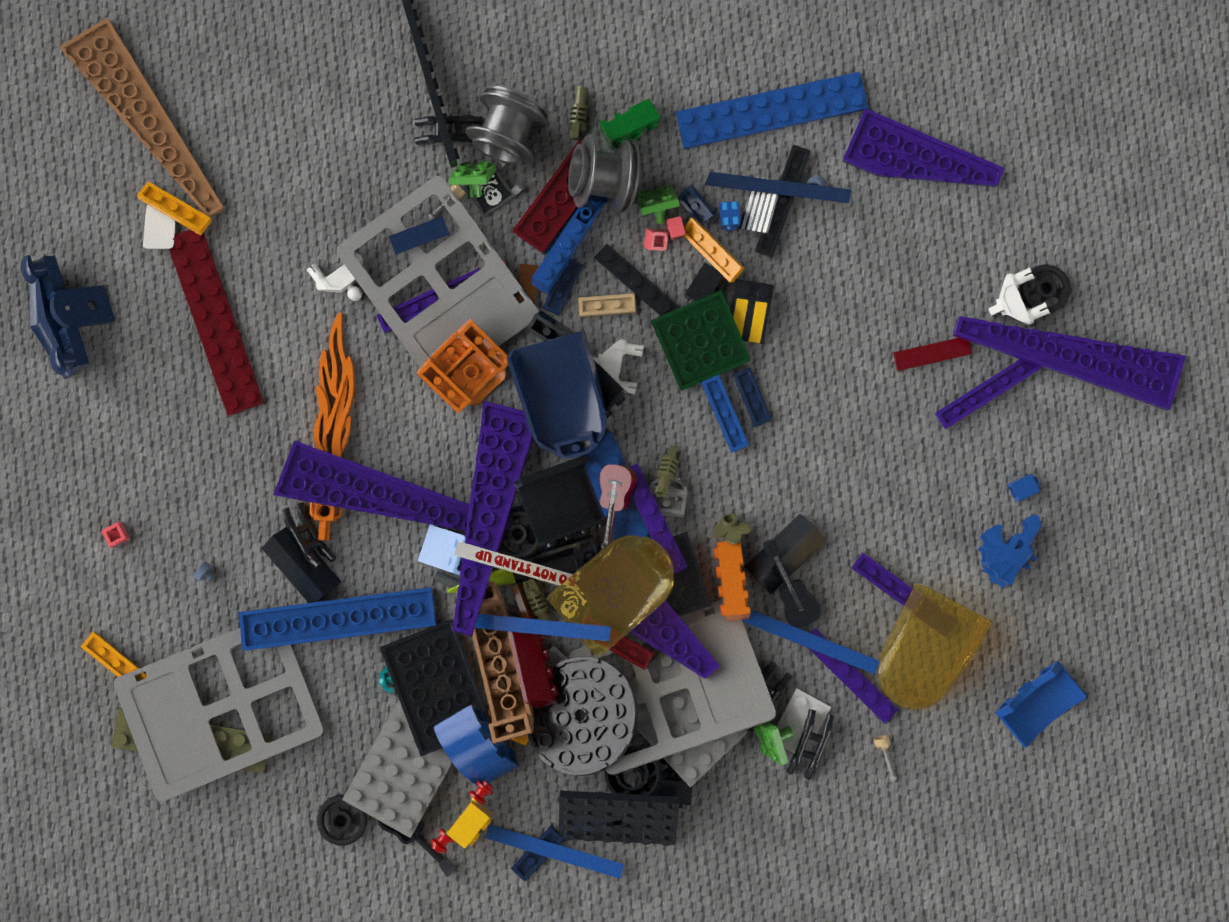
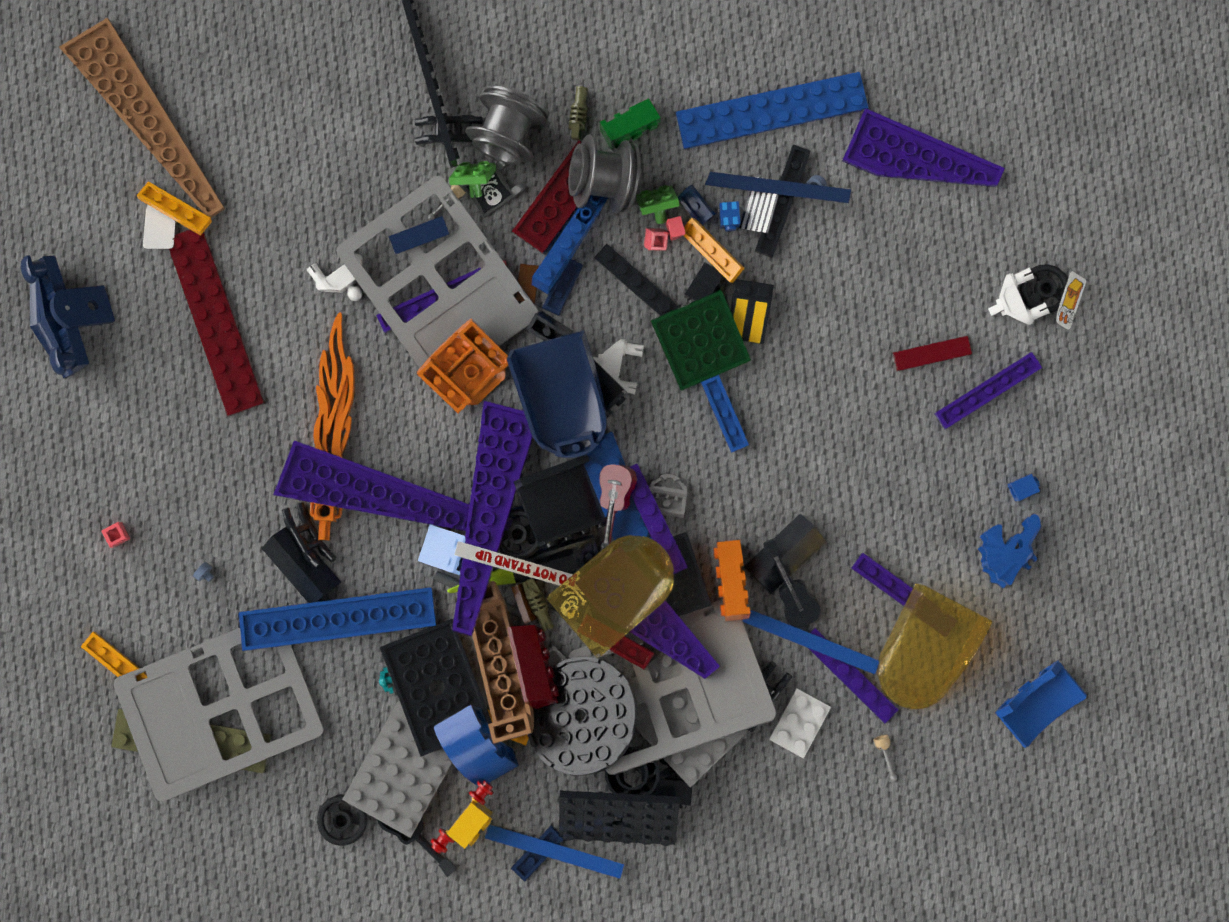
(543, 627): blue sticker -> none
(607, 305): tan tile -> none
(667, 471): olive hinge -> none
(730, 529): olive plate -> none
(752, 397): dark blue tile -> none
(771, 741): bright green plate -> none
(808, 734): black piece -> none
(1070, 300): none -> sticker
(1118, 368): dark purple wing -> none

